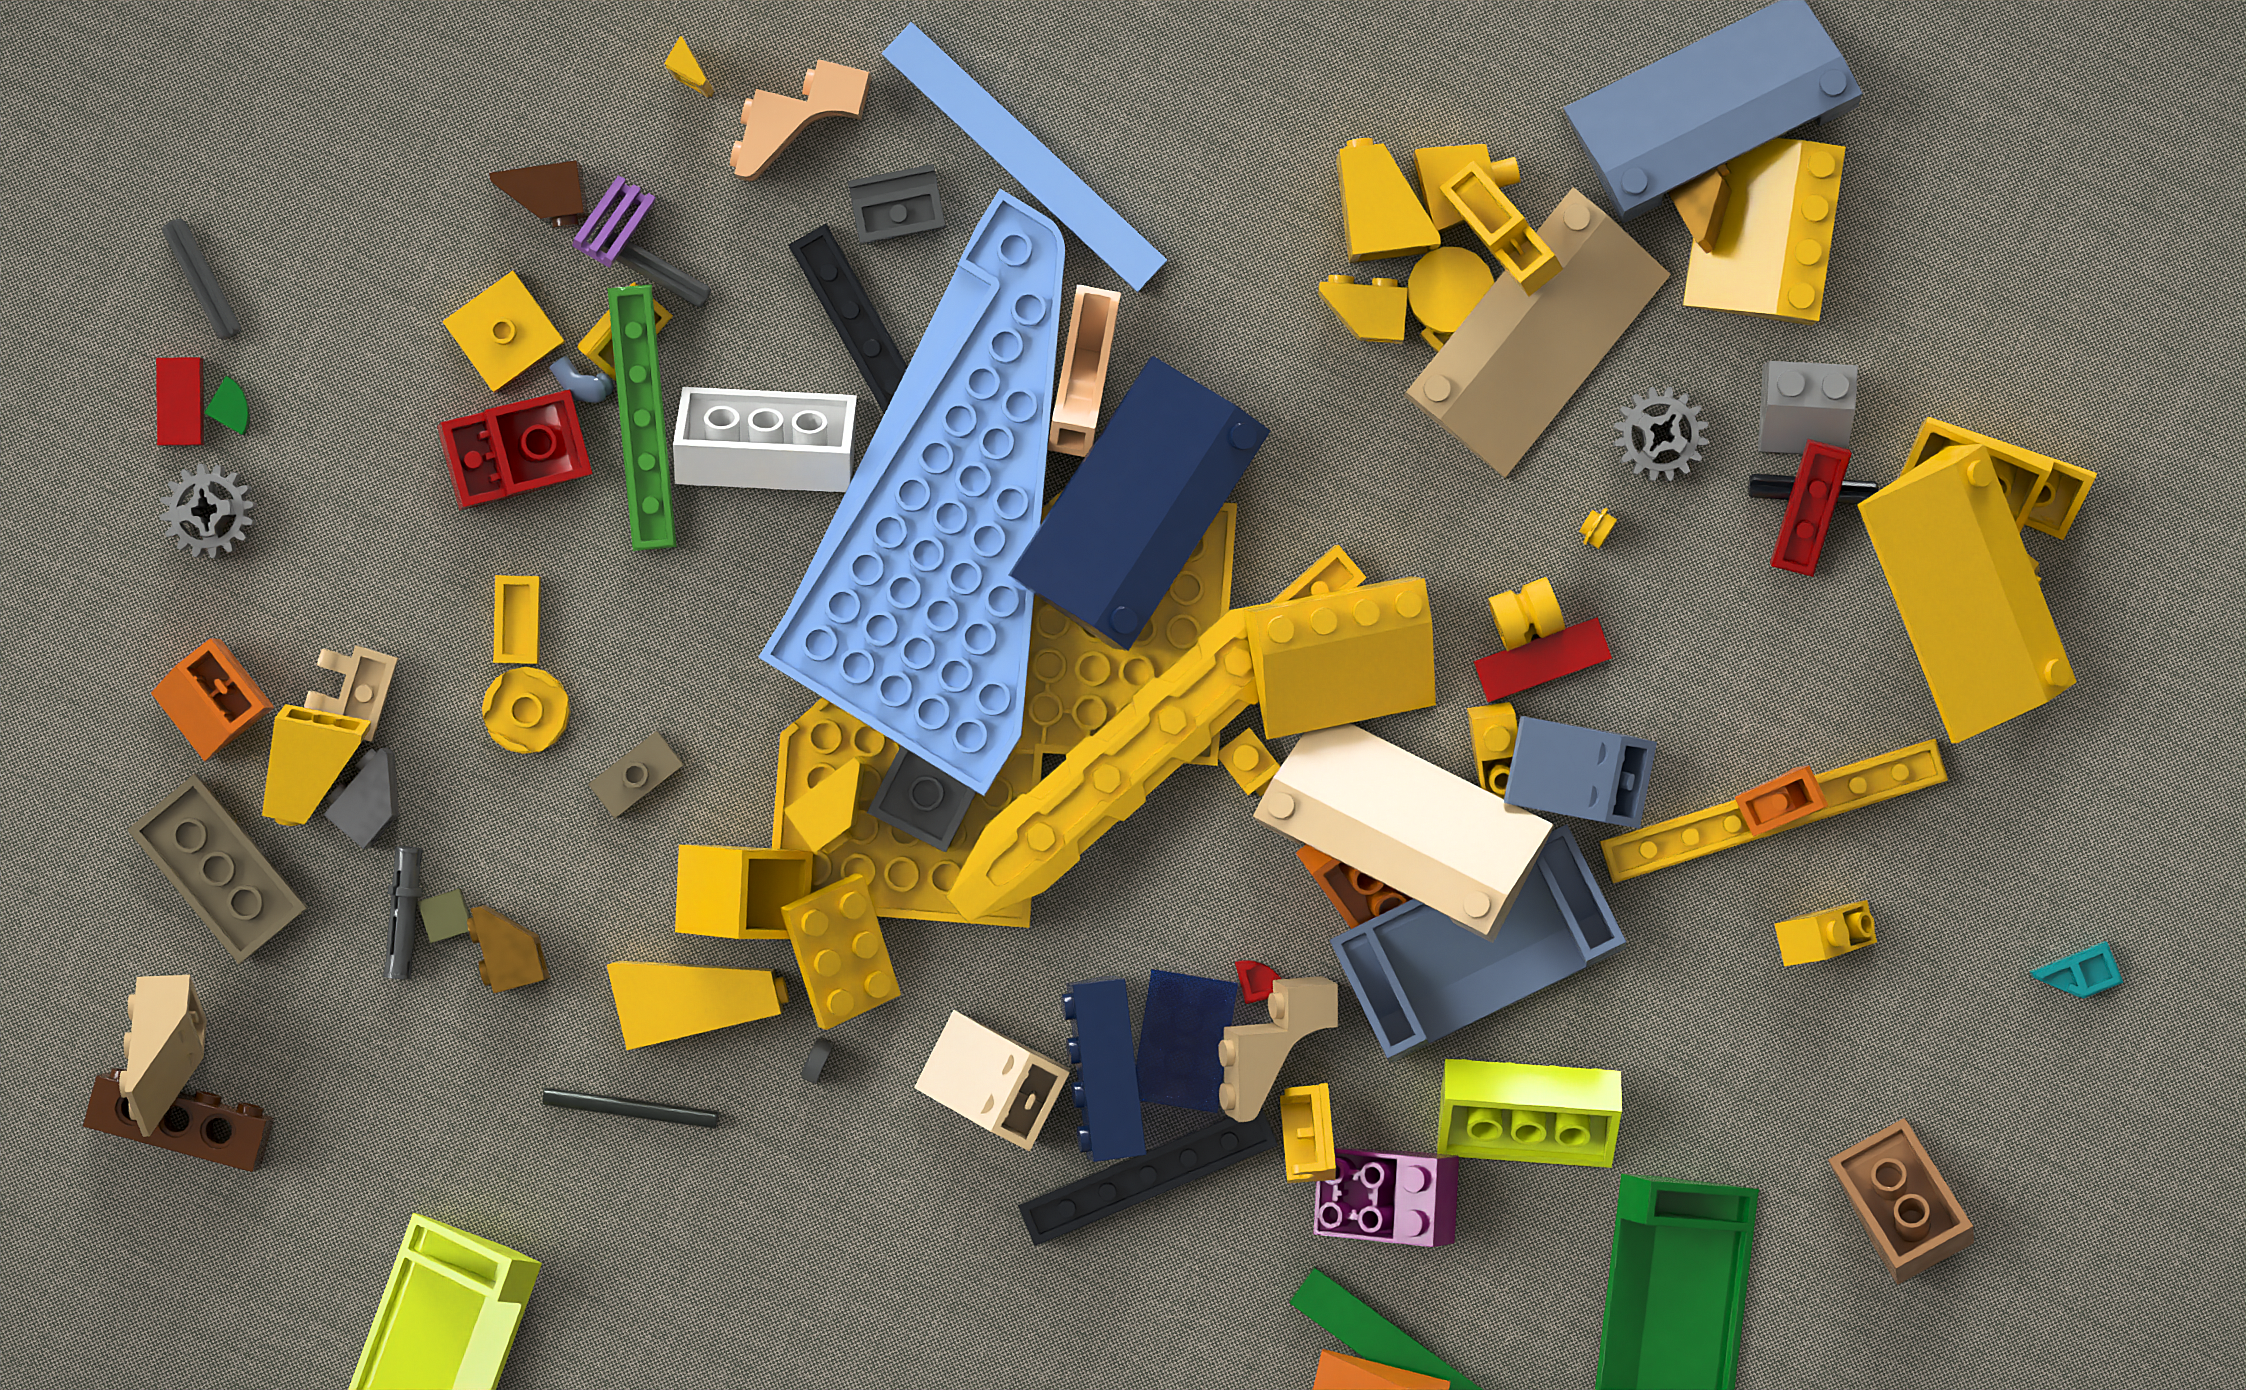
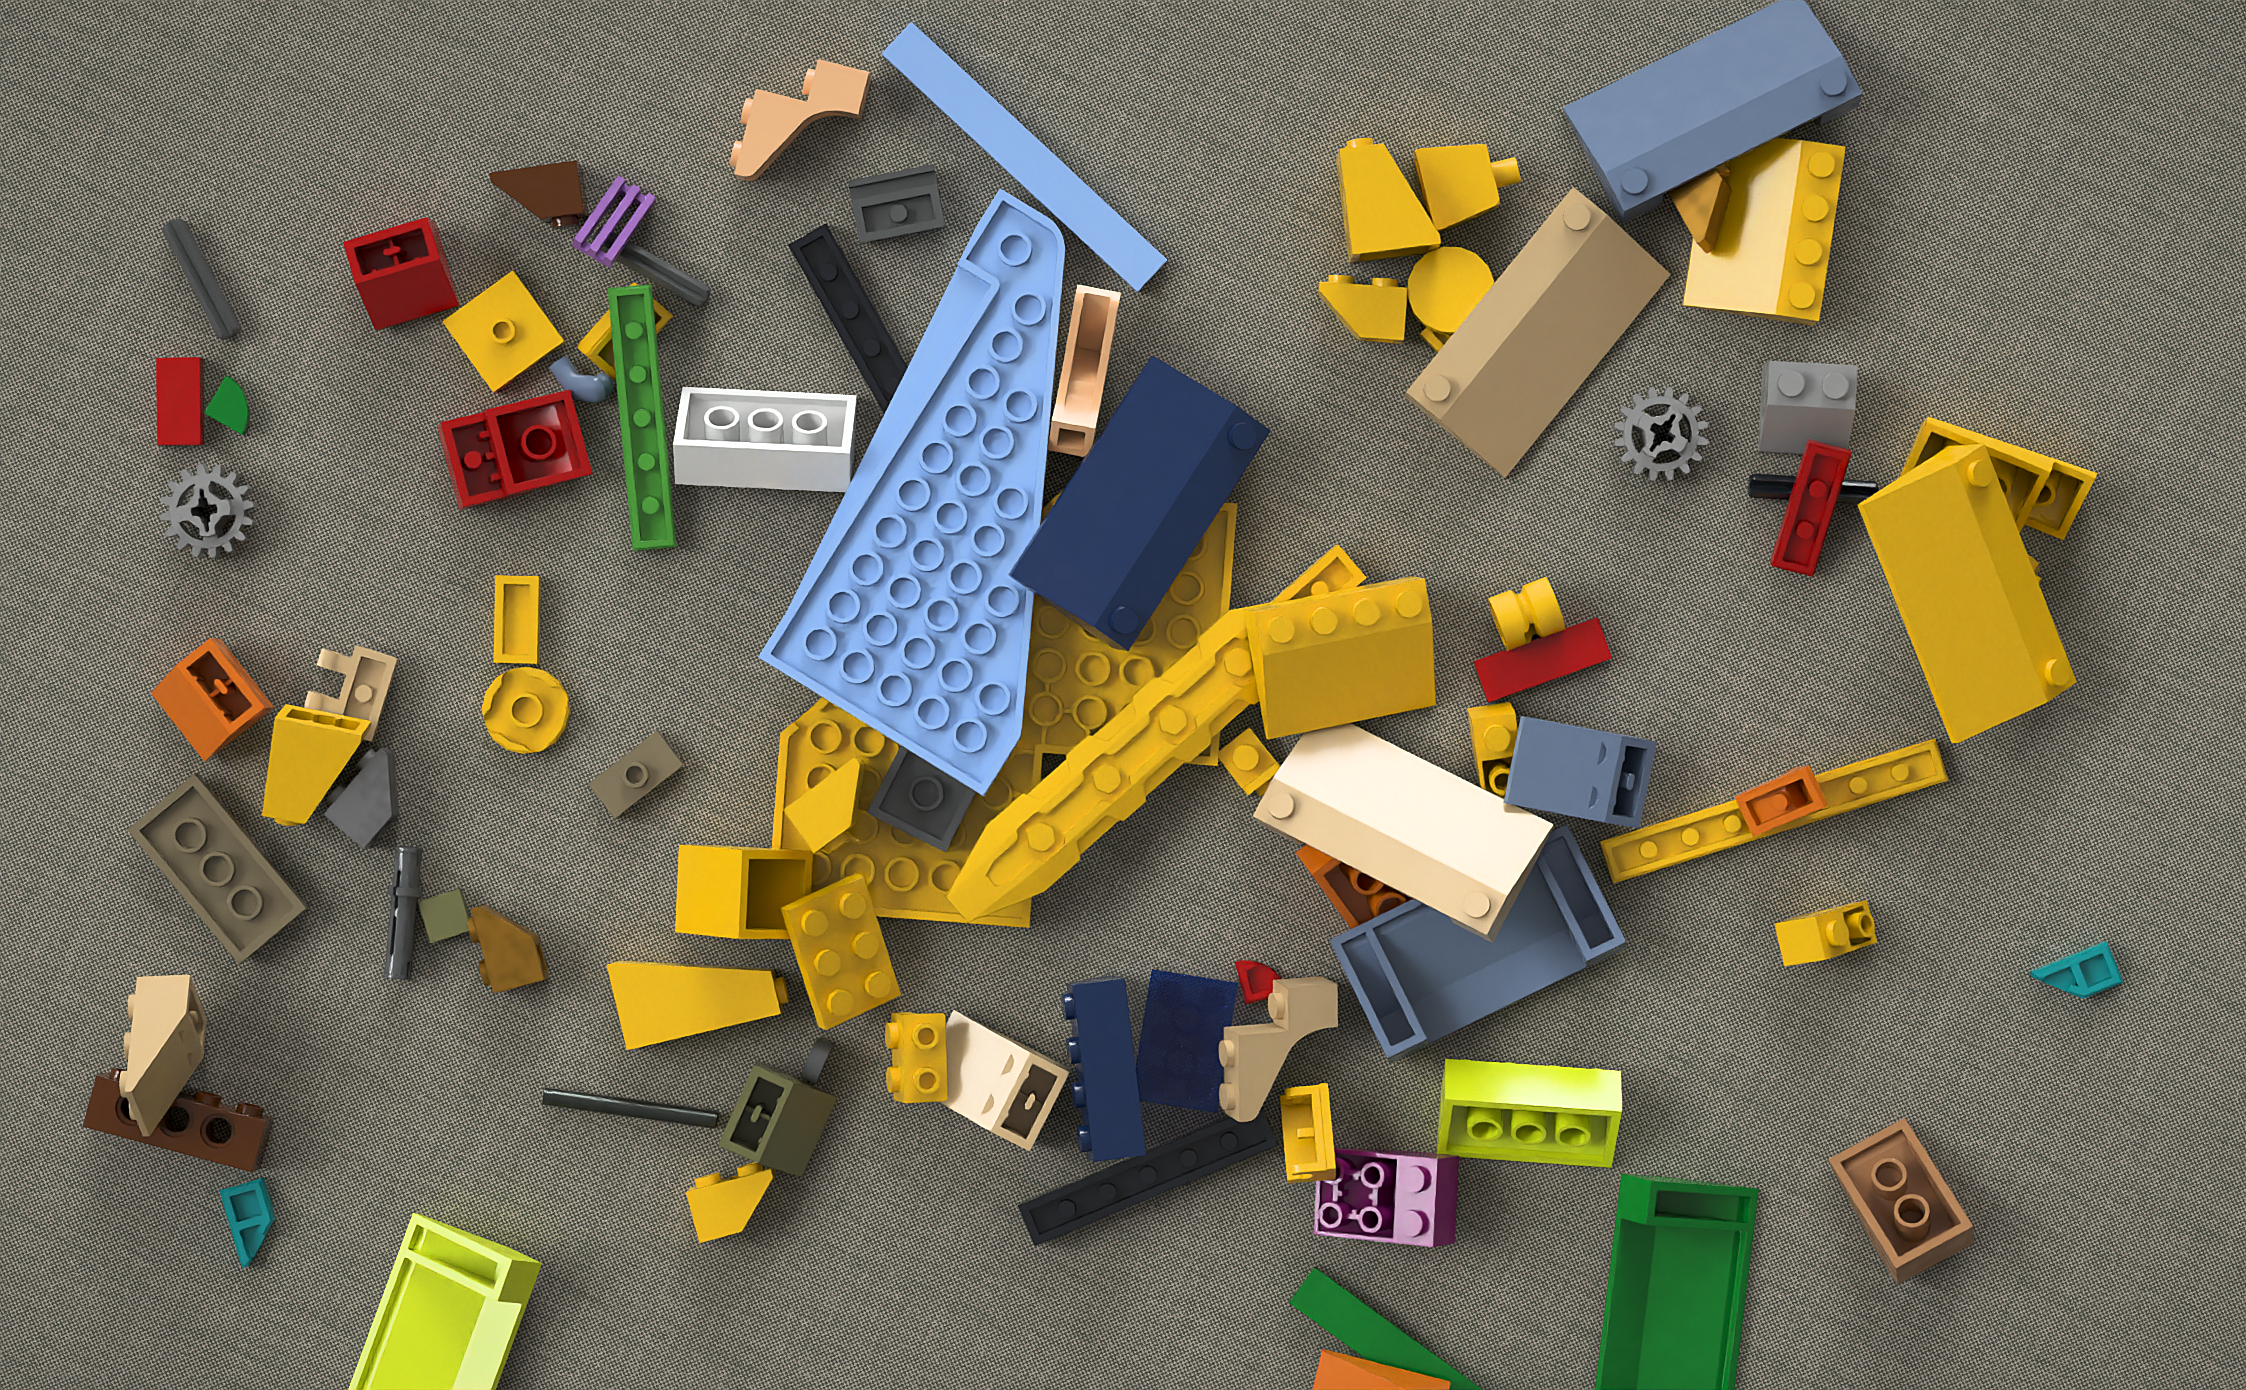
(249, 1217): none -> teal tile
(402, 273): none -> red slope
(686, 69): yellow slope -> none
(727, 1204): none -> yellow slope
(777, 1120): none -> olive slope
(917, 1057): none -> yellow bracket
(1501, 228): yellow slope -> none
(1597, 527): yellow plate -> none

